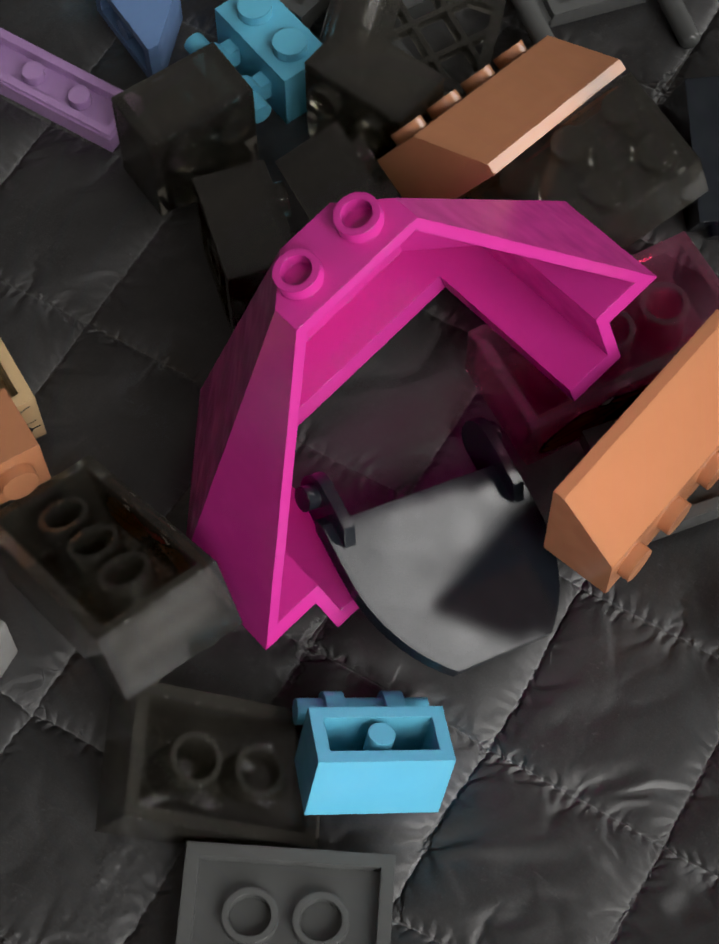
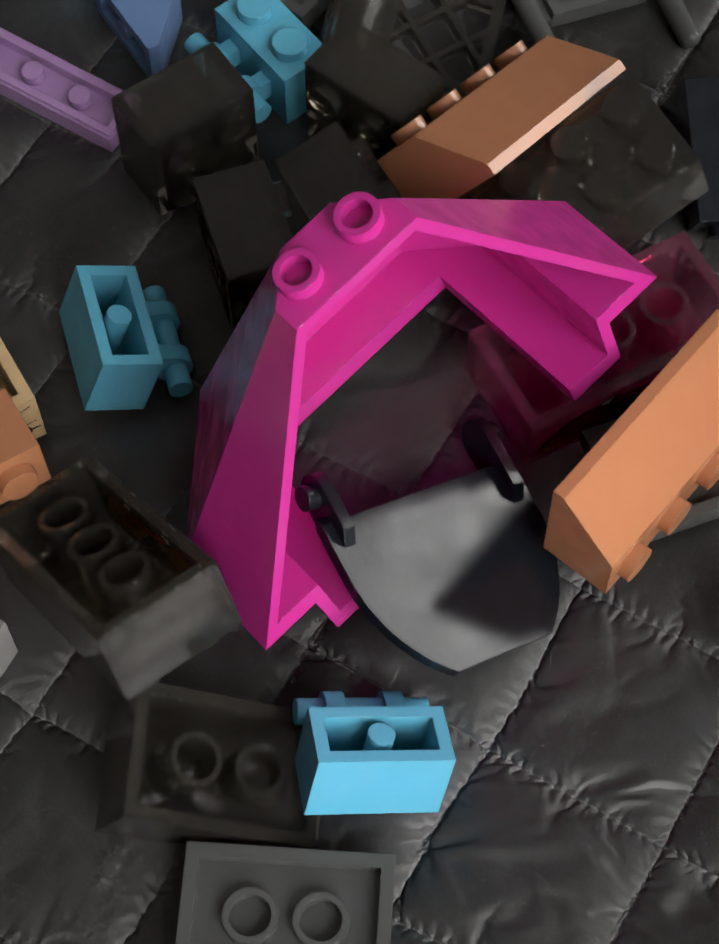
(122, 338): none -> medium azure brick

